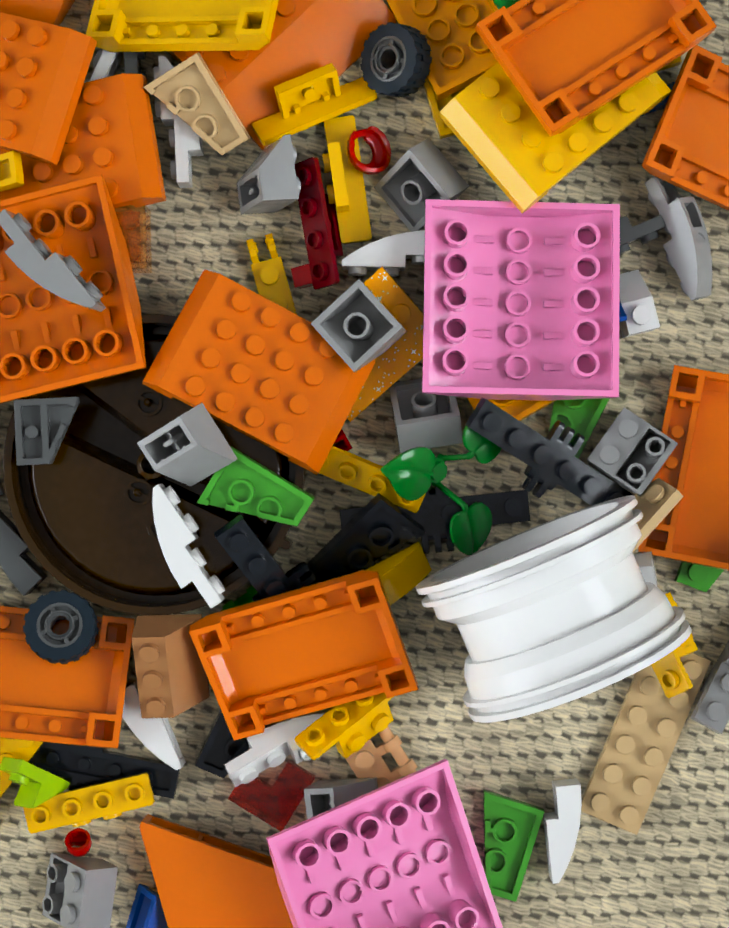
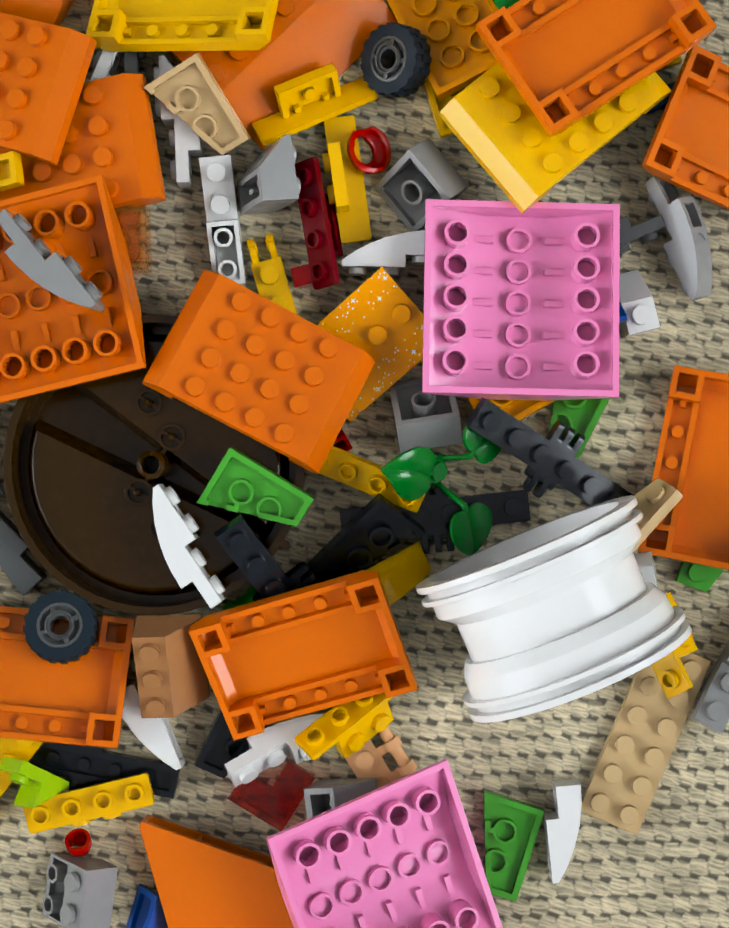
(41, 428): dark grey wing -> none
(188, 447): light grey slope -> none
(222, 217): none -> white slope
(358, 326): light grey slope -> none
(631, 452): light grey slope -> none

